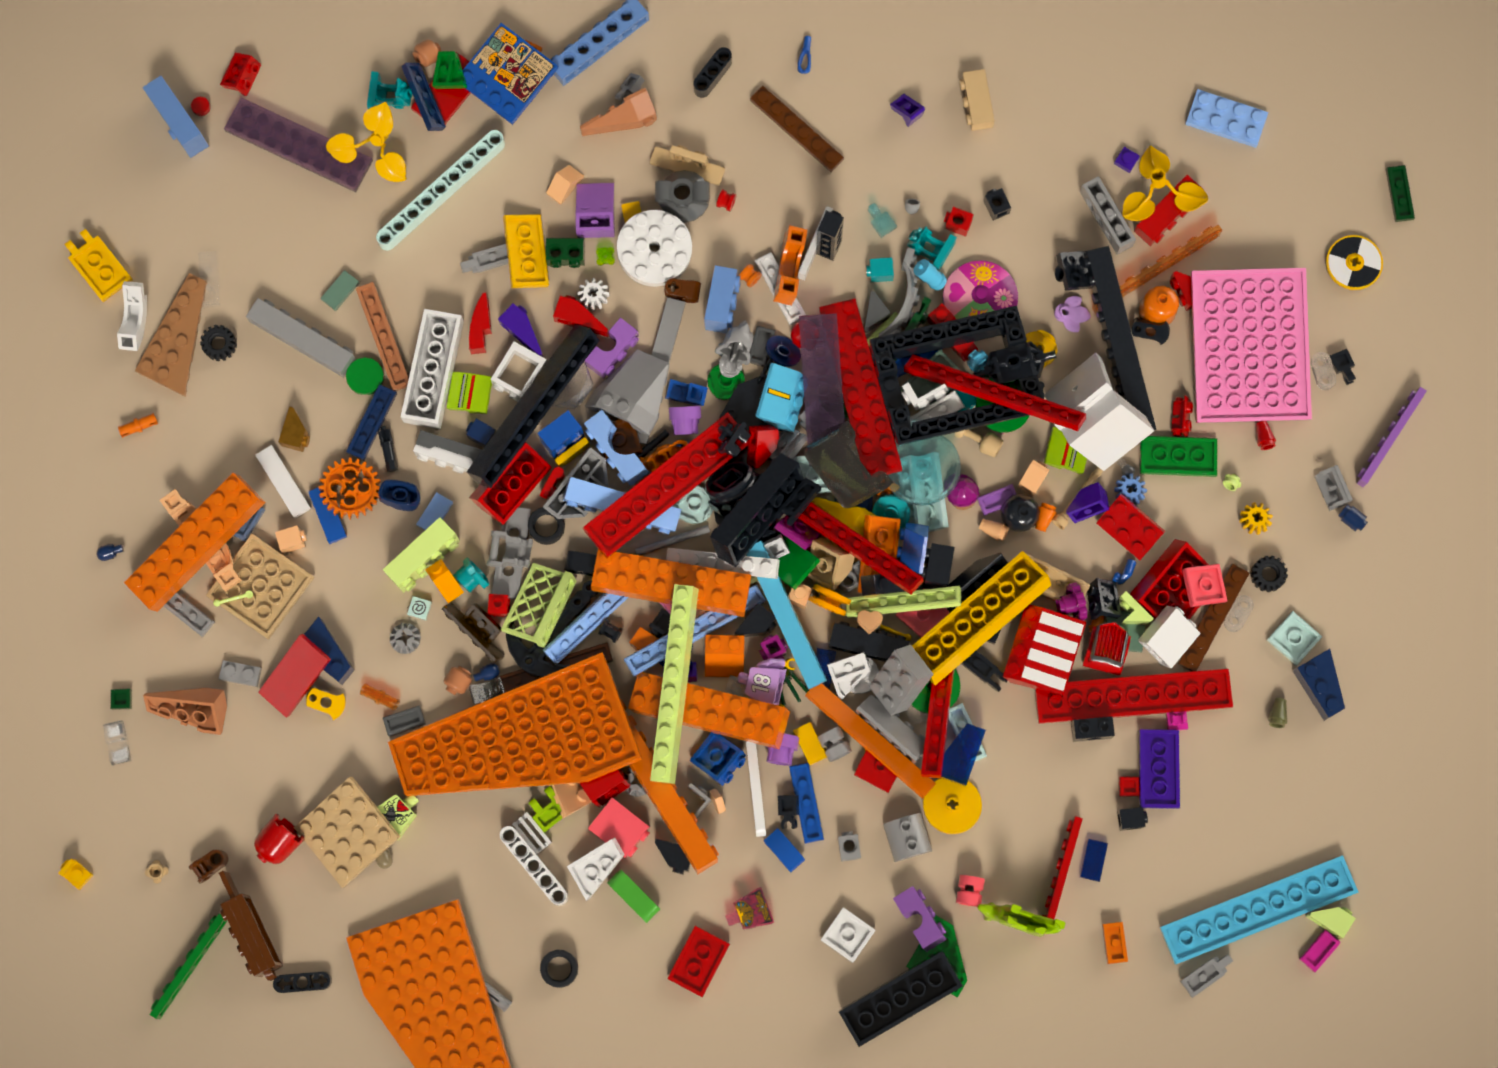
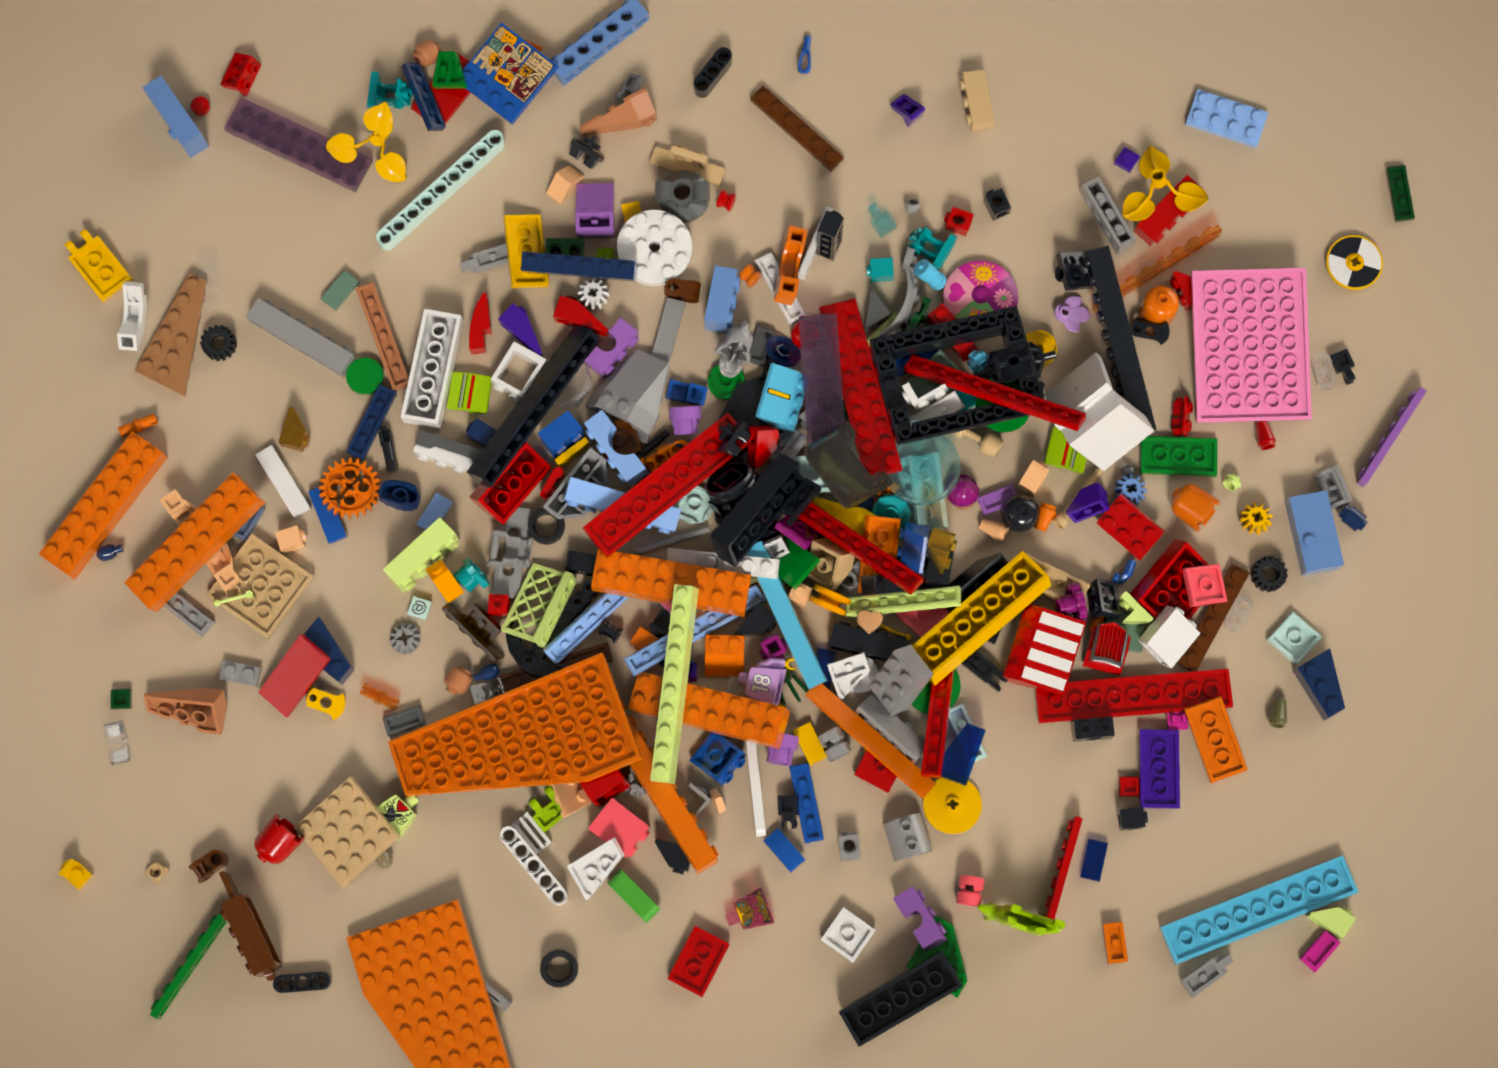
(103, 505): none -> orange brick
(579, 147): none -> black hips
(579, 266): none -> dark blue brick
(939, 548): none -> clear yellow slope
(1193, 505): none -> orange cylinder
(1215, 739): none -> orange tile
(1314, 533): none -> medium blue brick

